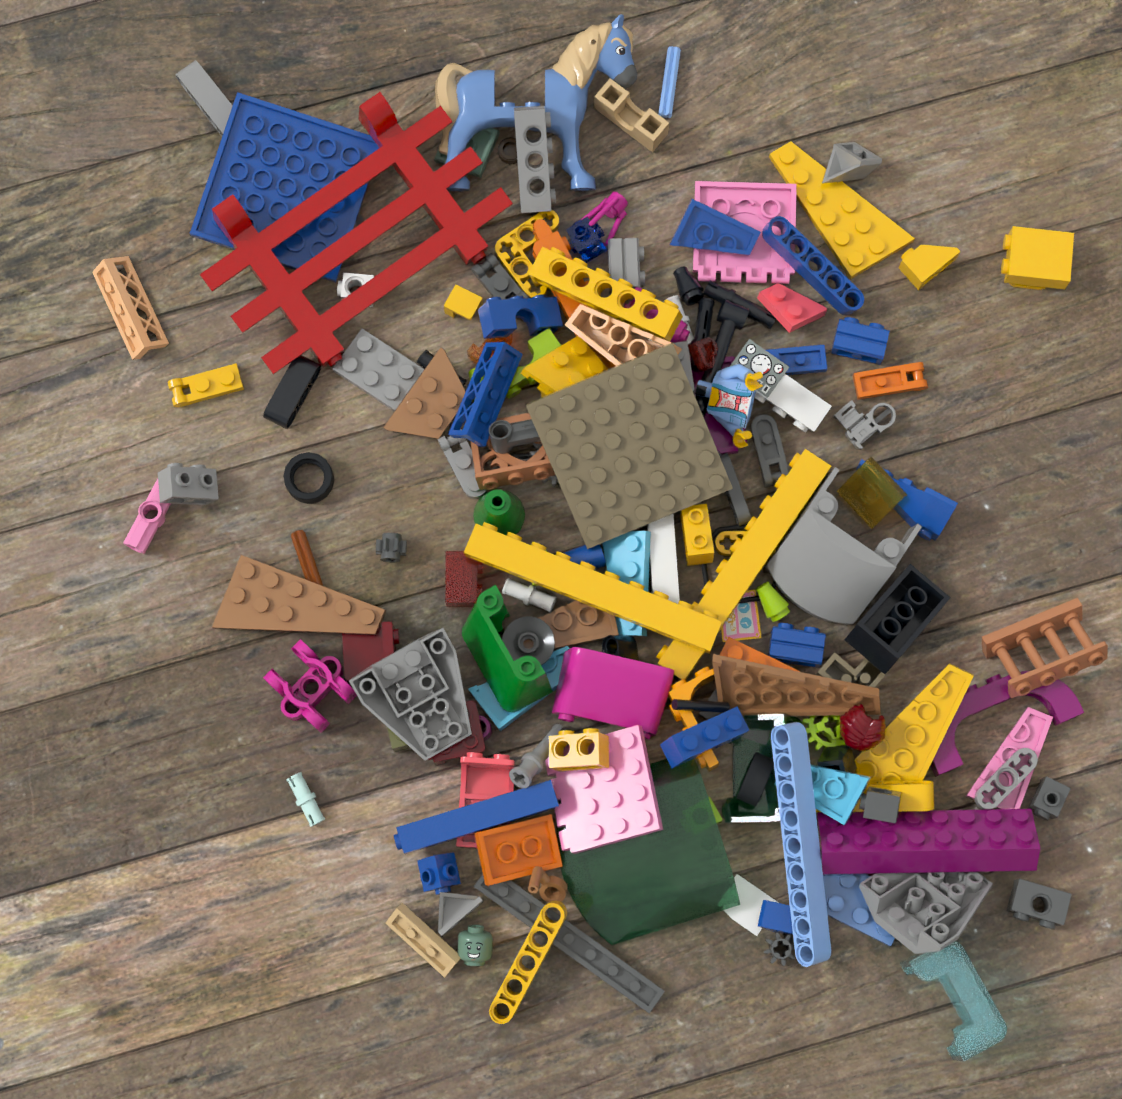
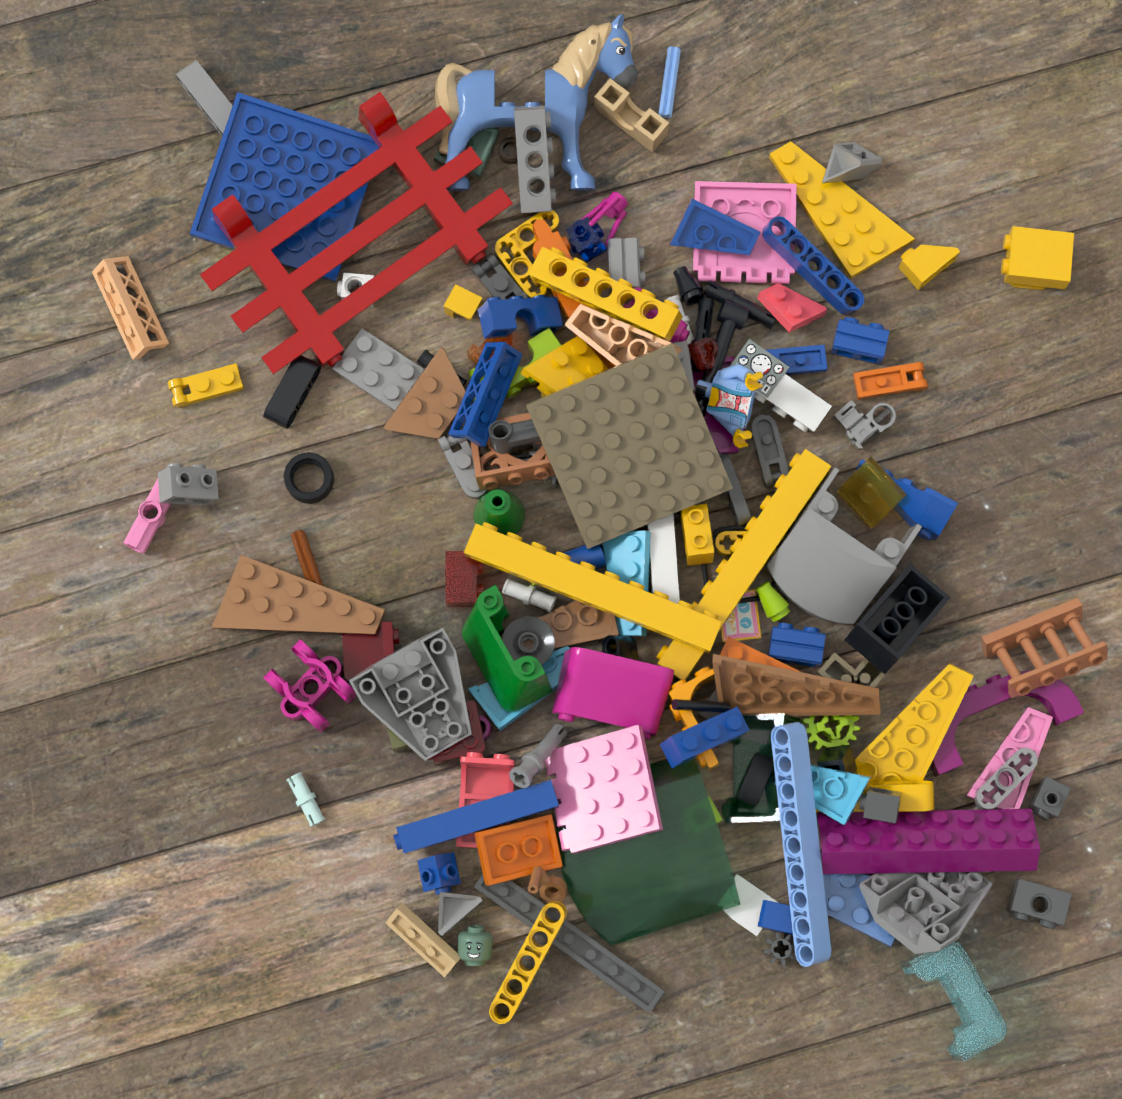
(391, 547): dark grey gear -> none
(578, 756): yellow brick -> none
(860, 730): dark red hair -> none

